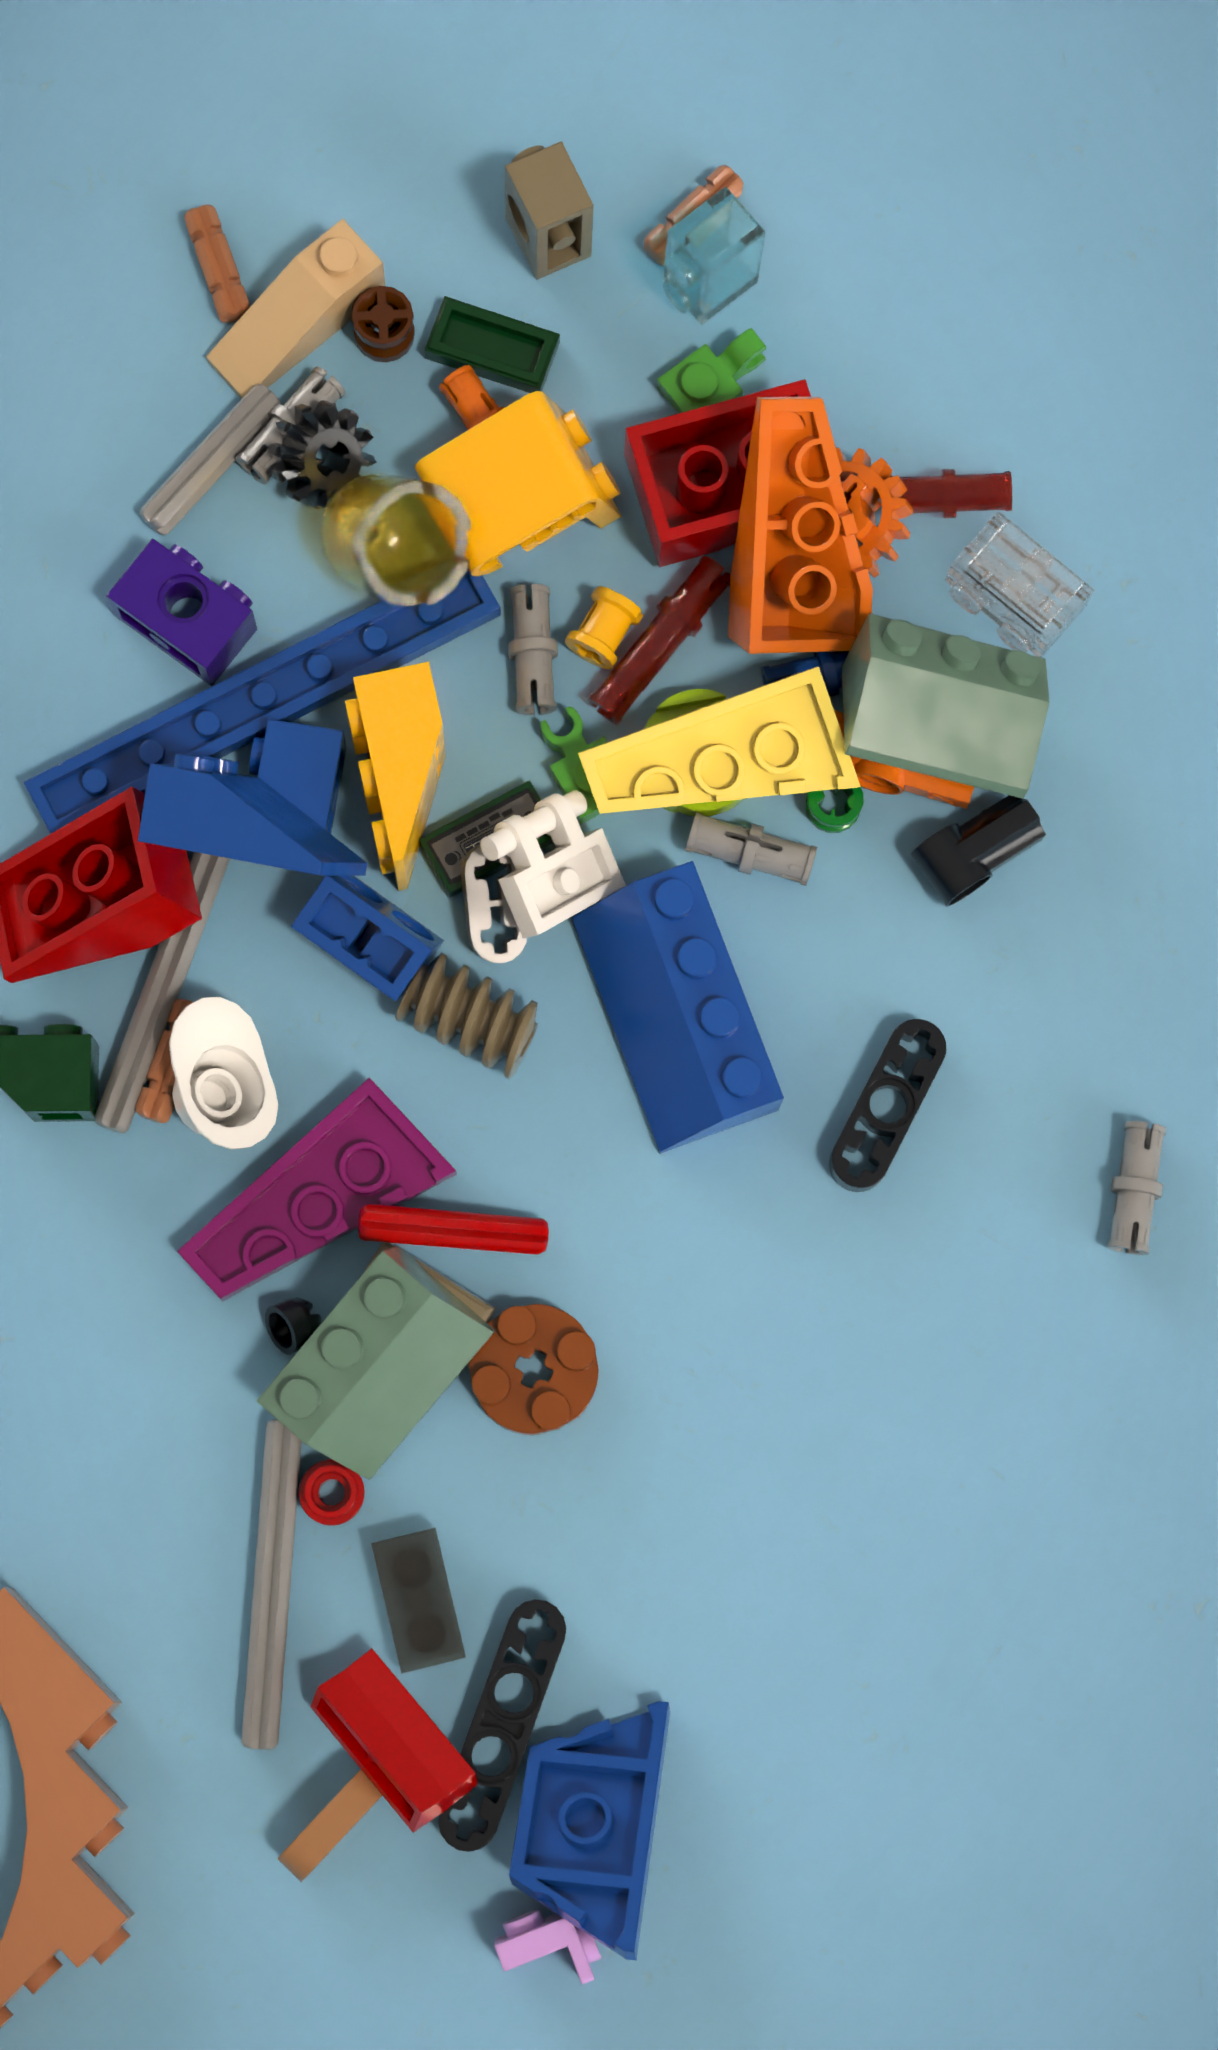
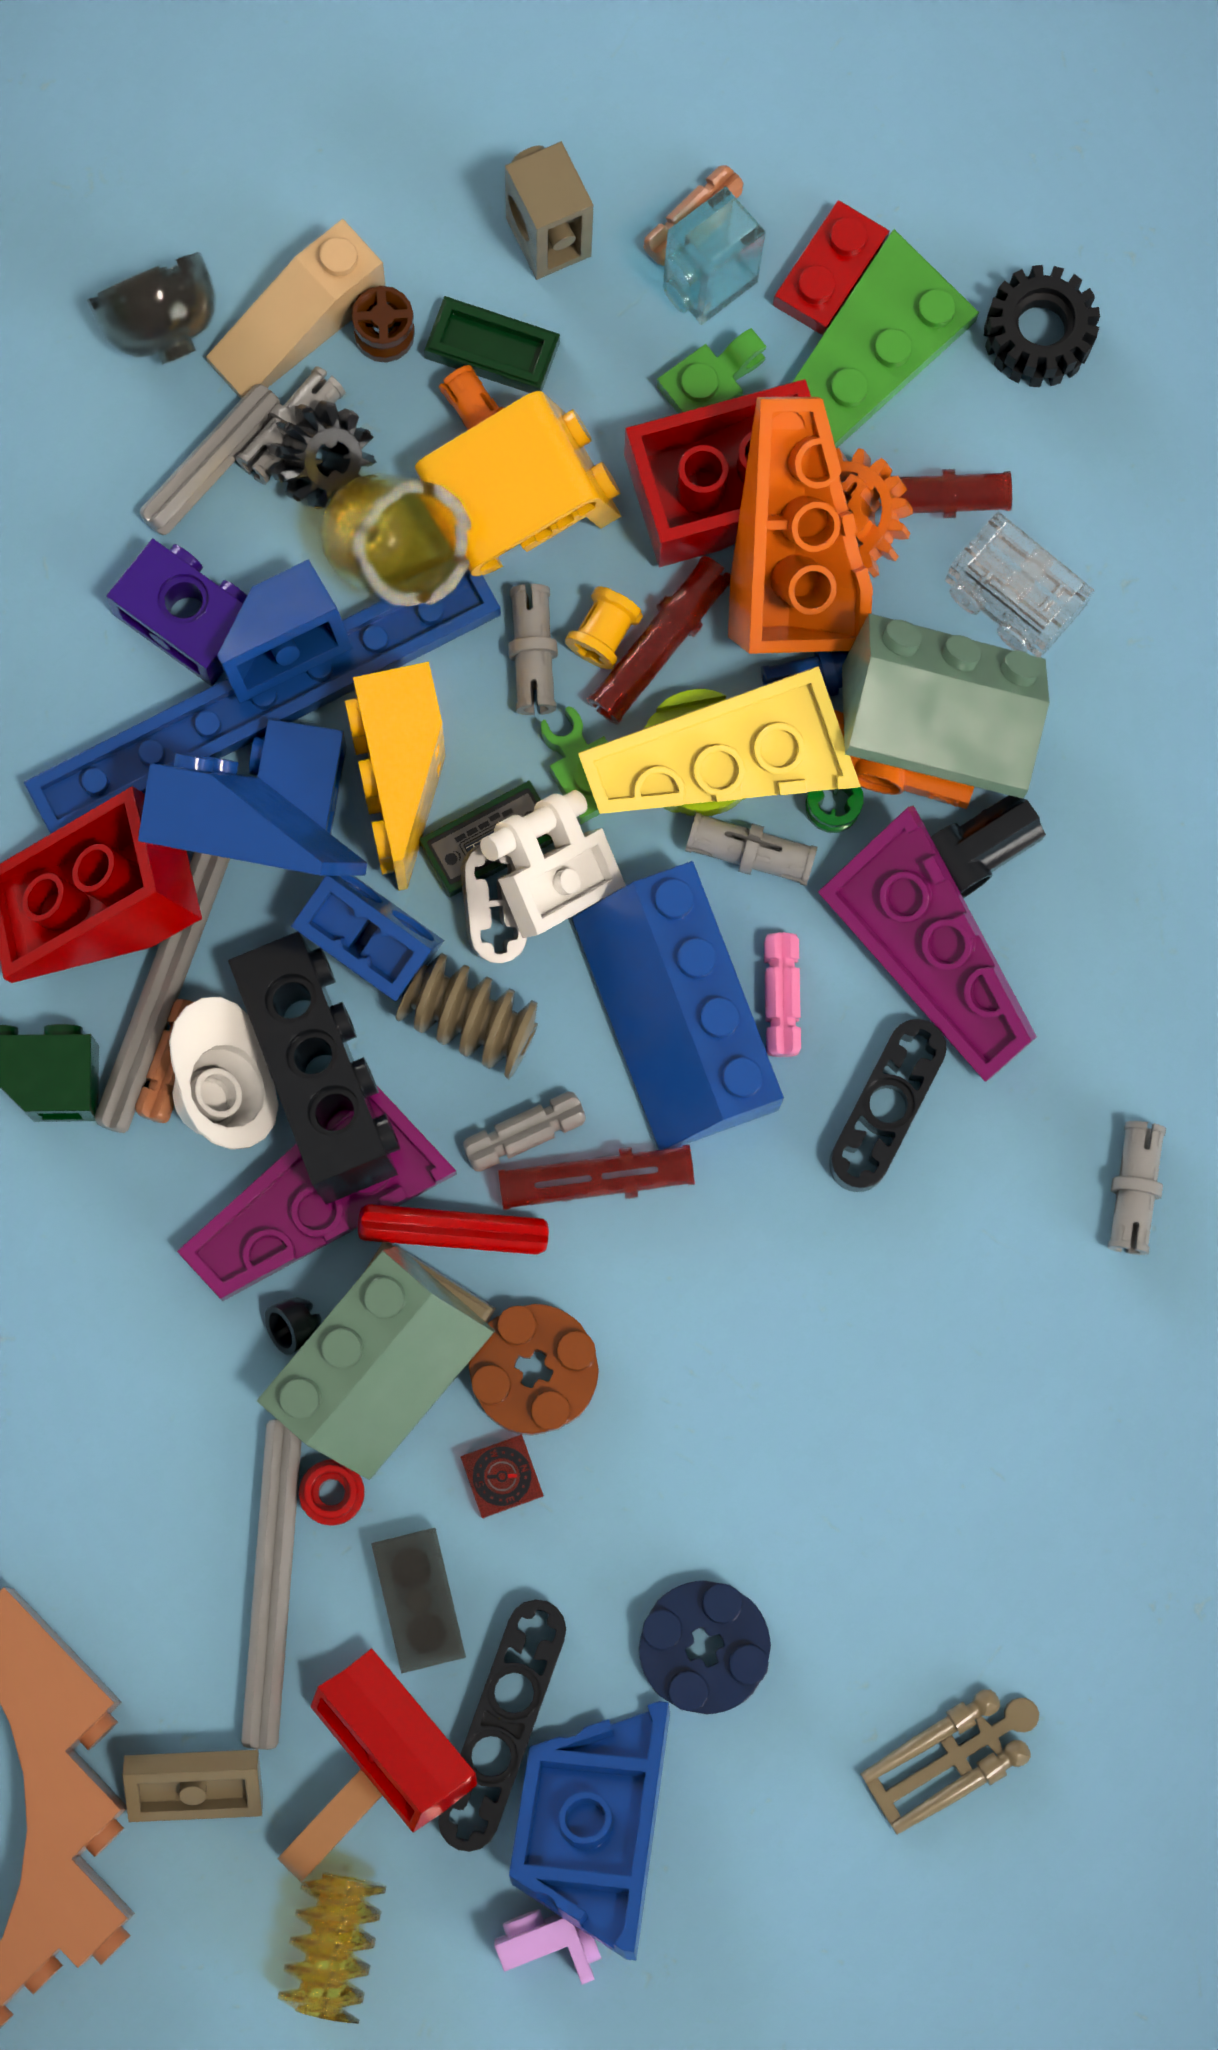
(158, 310): none -> clear smoke cylinder
(193, 1785): none -> dark tan plate
(217, 263): nougat axle -> none
(269, 984): none -> black brick
(282, 632): none -> blue slope
(331, 1946): none -> clear yellow piece
(502, 1476): none -> clear red tile
(524, 1131): none -> light grey axle
(673, 1167): none -> clear red pin
(719, 1612): none -> dark blue plate
(782, 994): none -> bright pink axle
(830, 267): none -> red plate
(884, 336): none -> bright green wing
(924, 935): none -> magenta wing
(1019, 1716): none -> dark tan piece
(1053, 294): none -> black tyre

